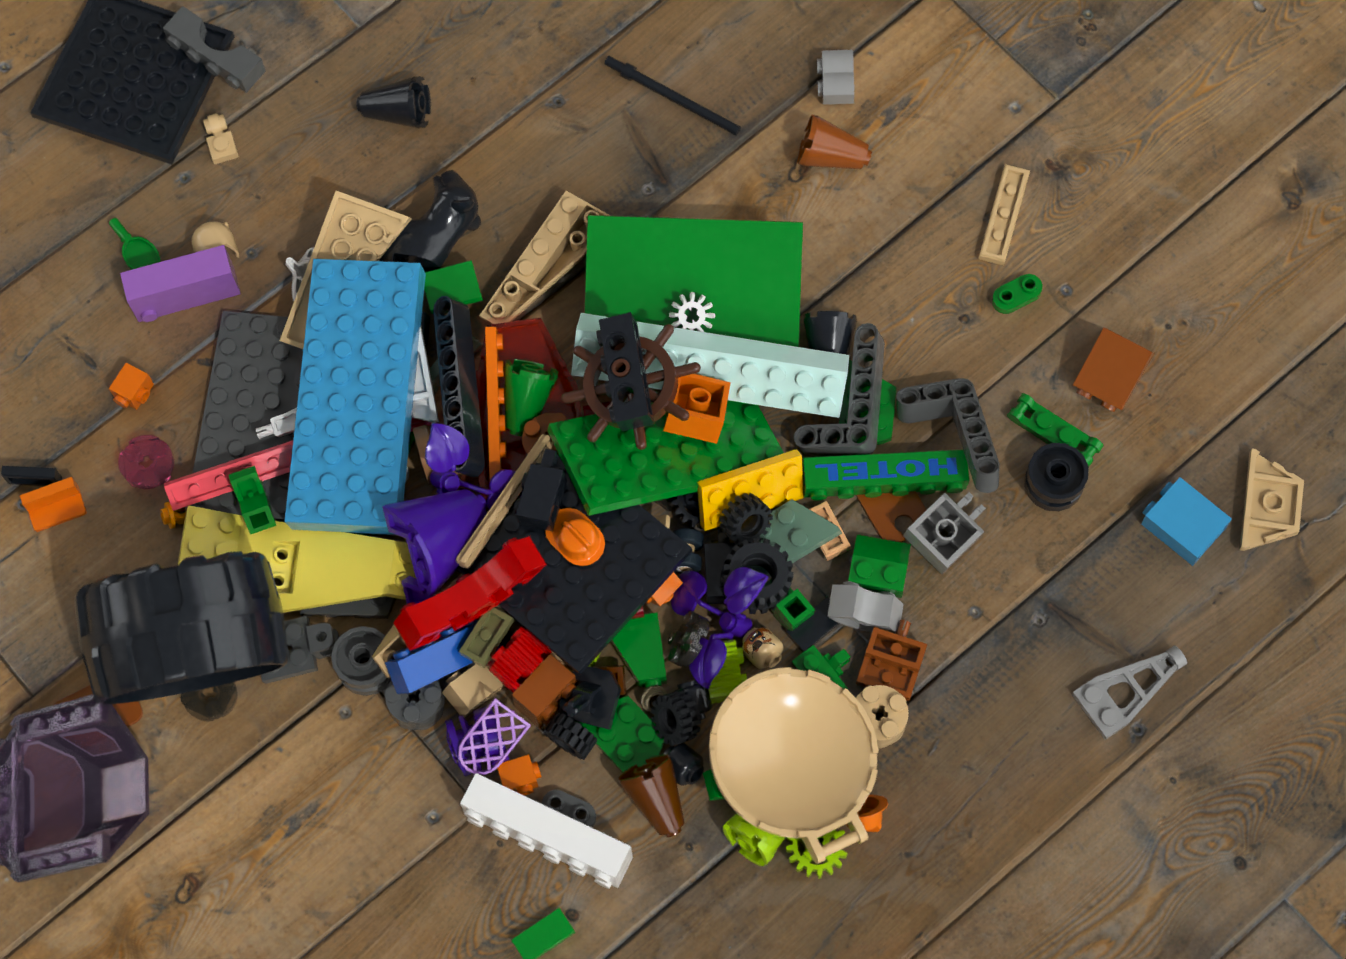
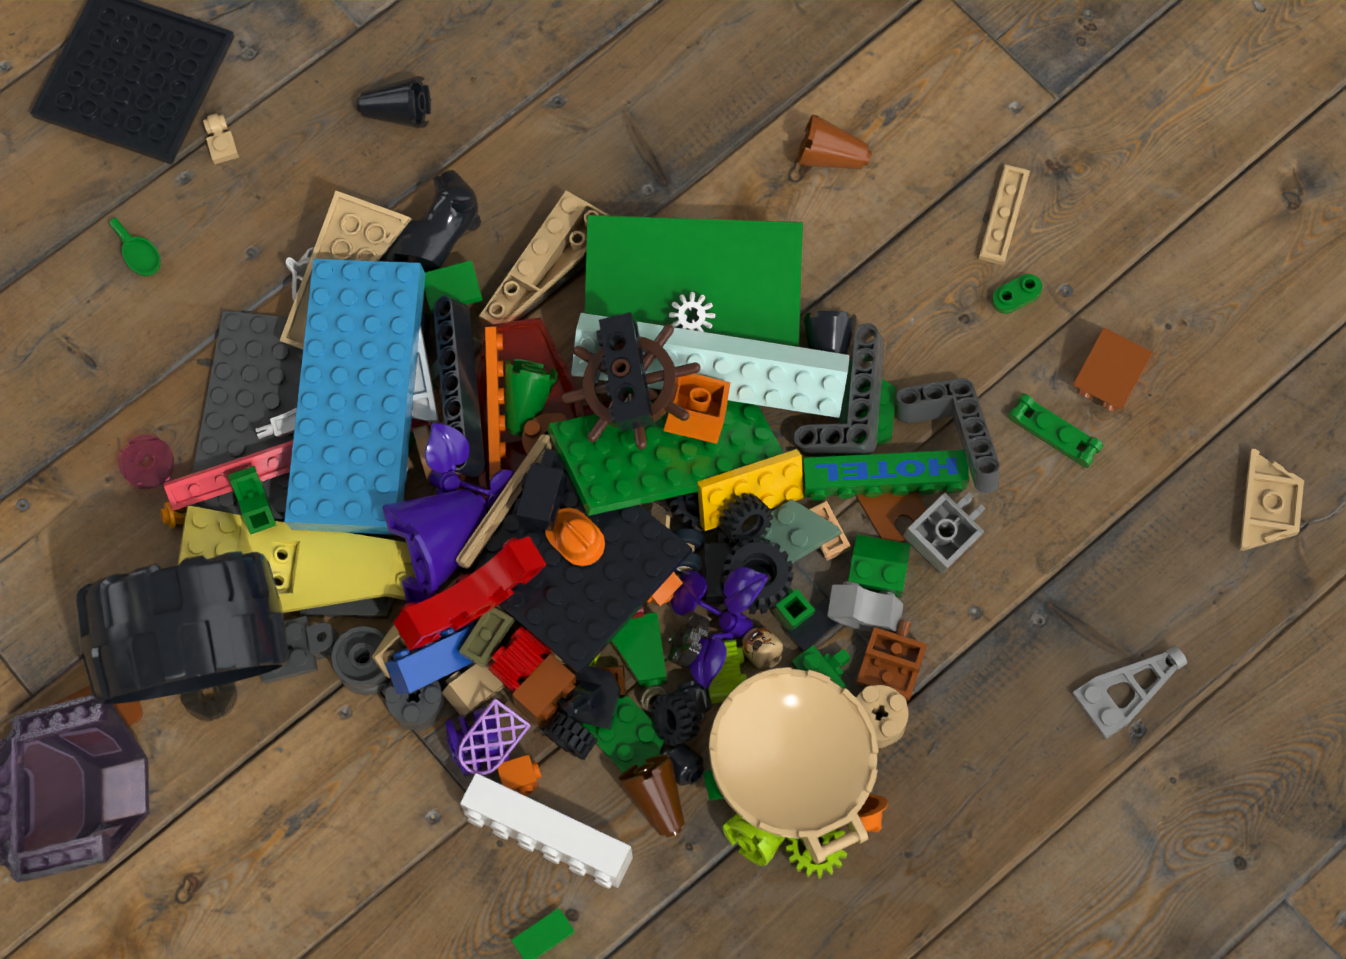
(30, 475): black tile -> none
(54, 504): orange panel -> none
(131, 387): orange brick -> none
(180, 283): medium lavender brick -> none
(213, 235): tan helmet -> none
(238, 66): dark grey arch -> none
(570, 806): dark grey plate -> none
(630, 73): black bar -> none
(837, 77): light grey brick -> none
(1061, 462): black wheel -> none
(1185, 520): dark azure brick -> none

